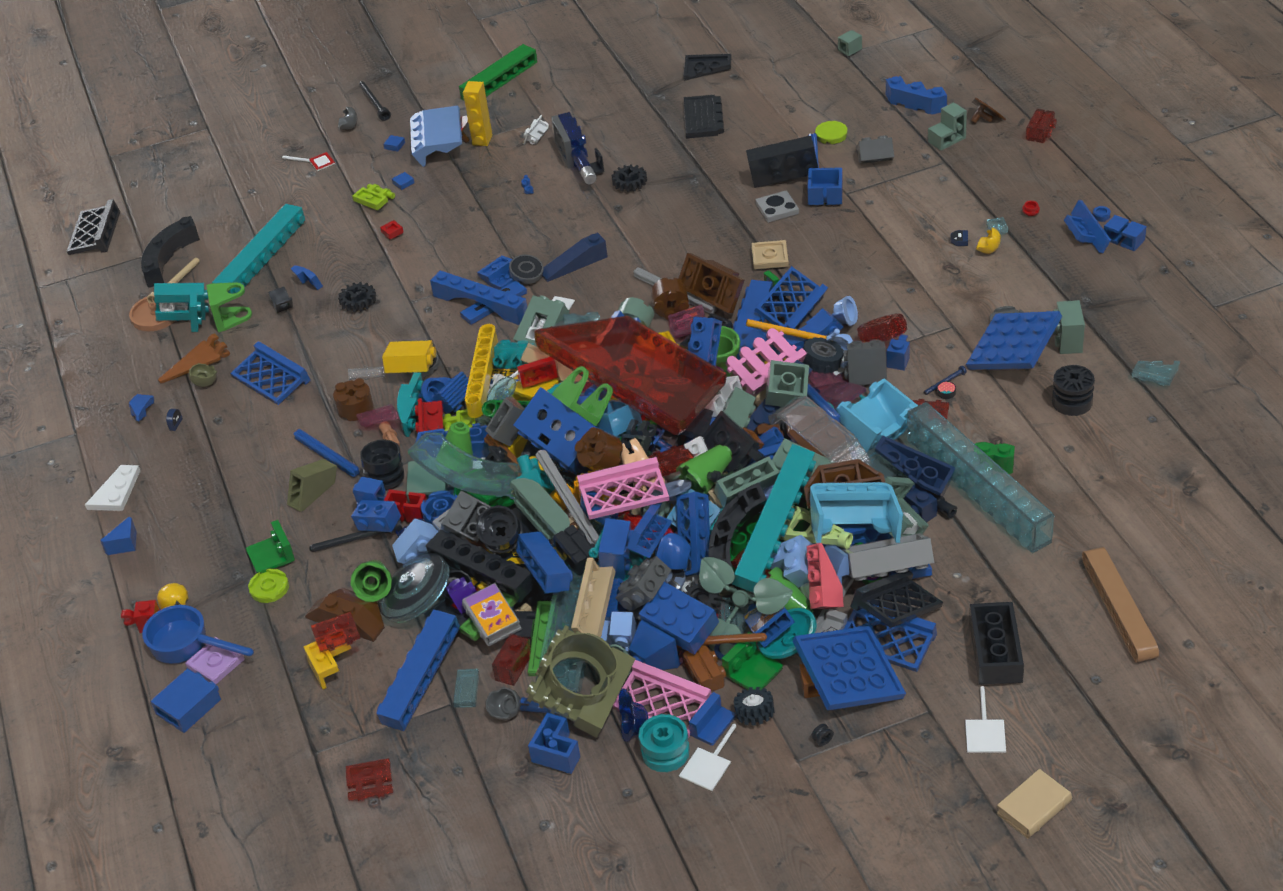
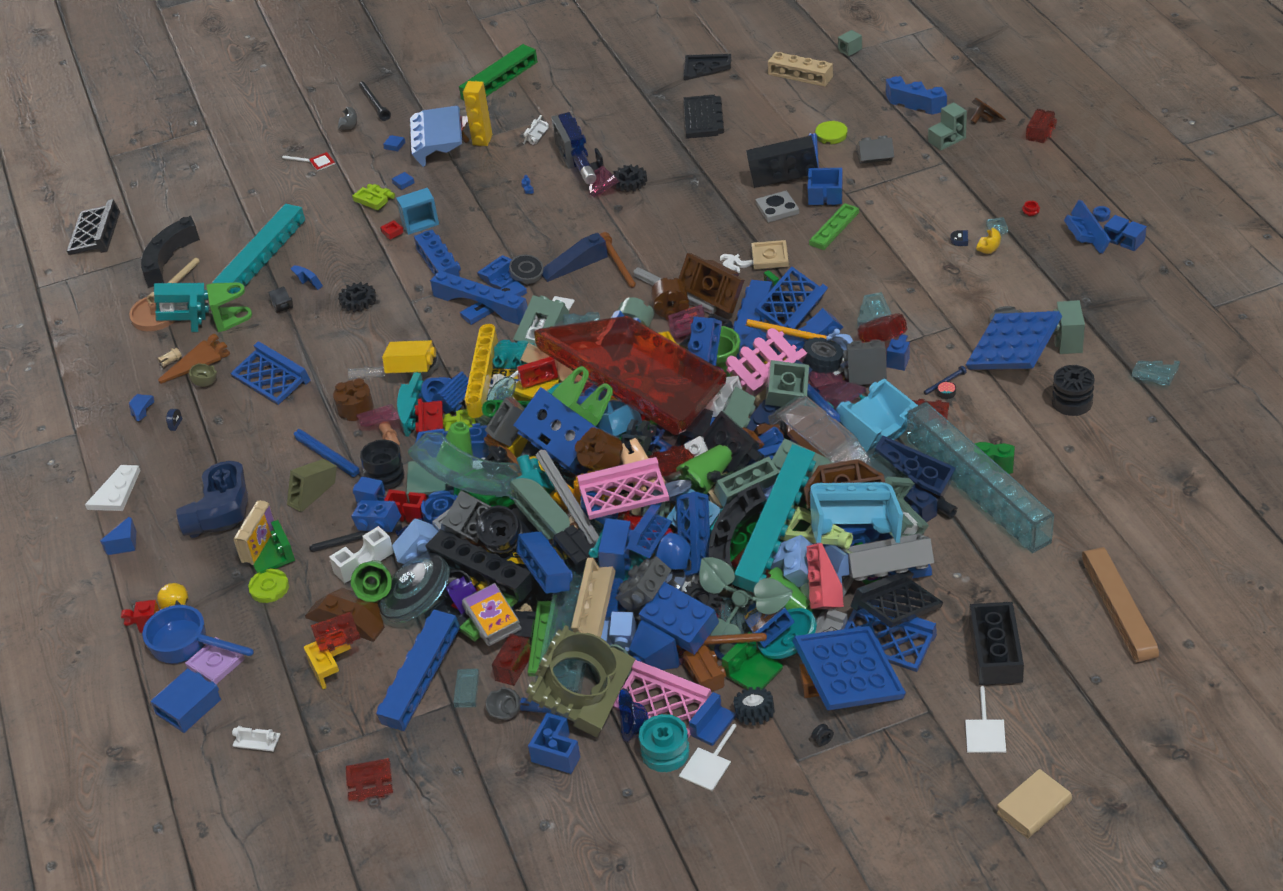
(170, 357): none -> tan pin
(222, 501): none -> dark blue piece
(254, 532): none -> piece
(255, 739): none -> white hinge
(376, 546): none -> white arch
(417, 211): none -> dark azure piece
(435, 253): none -> blue brick
(603, 181): none -> clear pink wing
(606, 236): none -> dark orange piece
(731, 259): none -> white piece
(800, 68): none -> tan brick
(834, 226): none -> bright green tile
(846, 311): light blue piece -> none
(872, 308): none -> clear light blue wing

